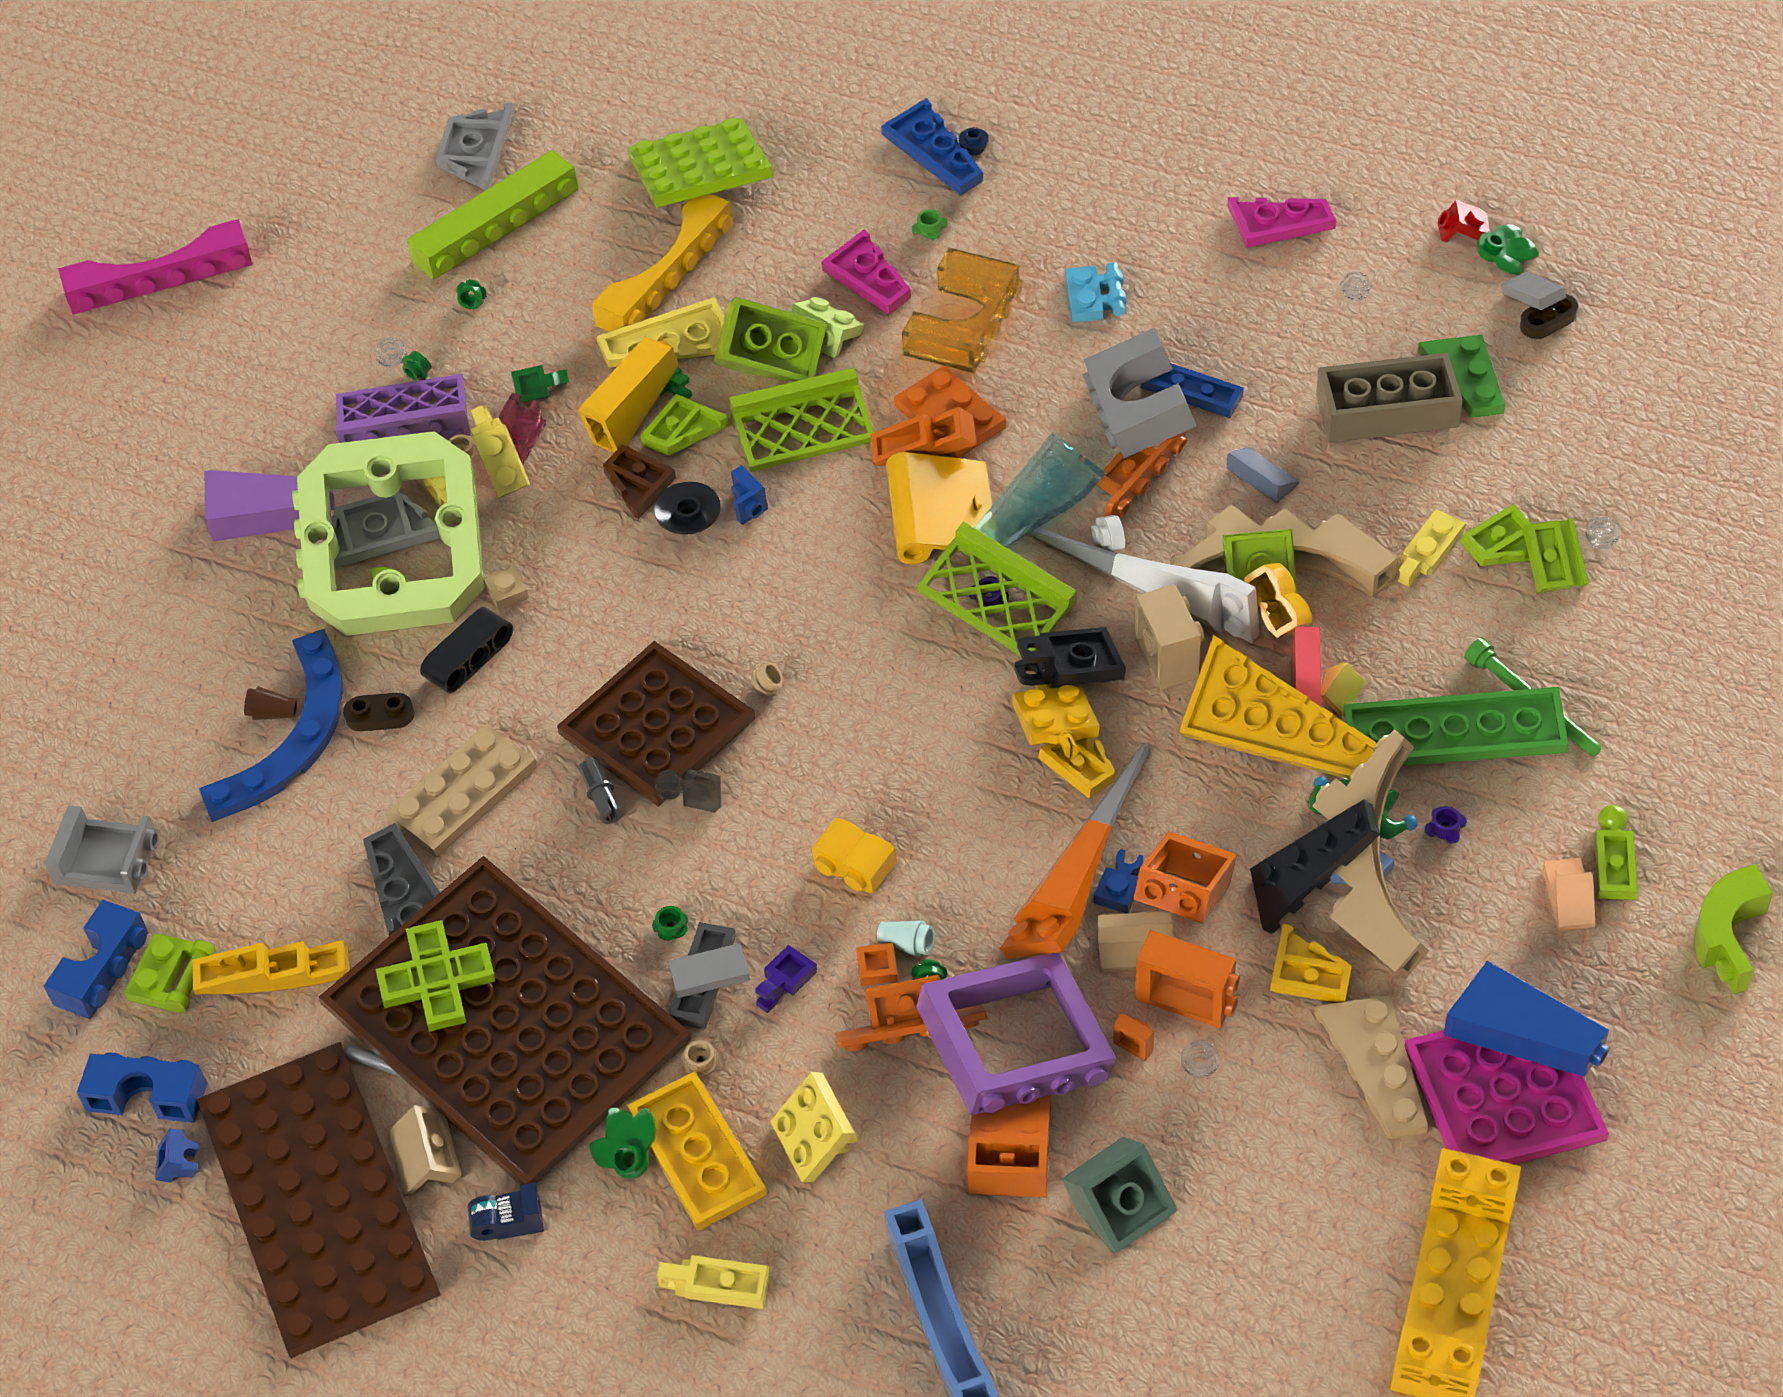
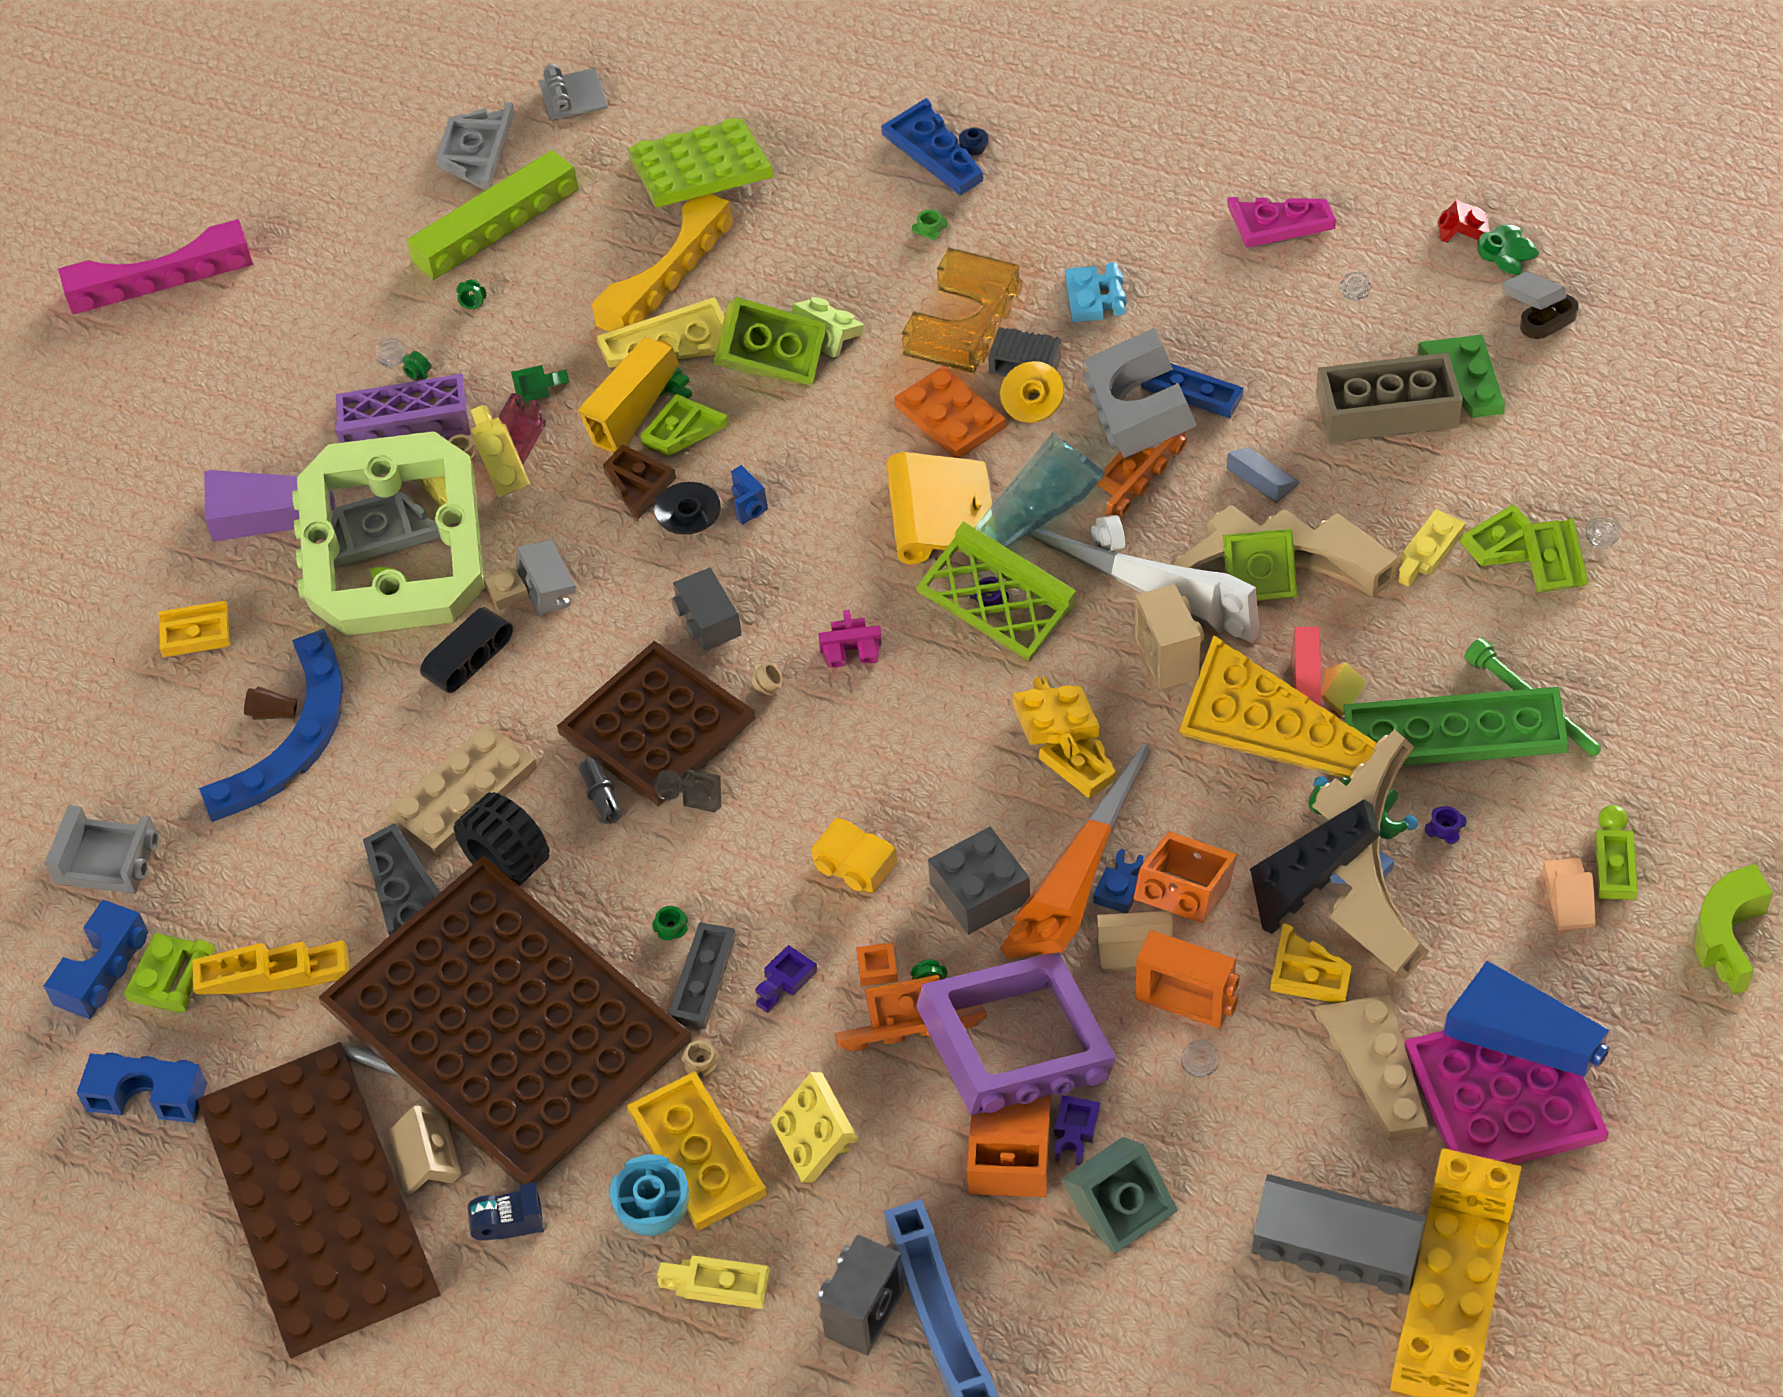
(171, 1155): blue tile -> none
(194, 628): none -> yellow plate
(377, 712): dark brown plate -> none
(435, 975): lime plate -> none
(503, 835): none -> black tyre
(544, 576): none -> light grey hinge
(571, 92): none -> light grey hinge
(623, 1138): green plate -> none
(650, 1195): none -> medium azure cylinder
(706, 609): none -> dark grey brick
(709, 970): light grey tile -> none
(796, 399): lime fence -> none
(850, 635): none -> dark pink hips
(861, 1294): none -> flat silver brick
(867, 273): dark pink wing -> none
(907, 936): light aqua cone -> none
(925, 435): orange slope -> none
(979, 880): none -> dark grey brick
(1014, 347): none -> dark grey brick
(1030, 379): none -> yellow dish
(1059, 657): black plate -> none
(1074, 1124): none -> dark purple plate
(1133, 1036): orange plate -> none
(1279, 603): yellow brick -> none
(1338, 1234): none -> dark grey slope

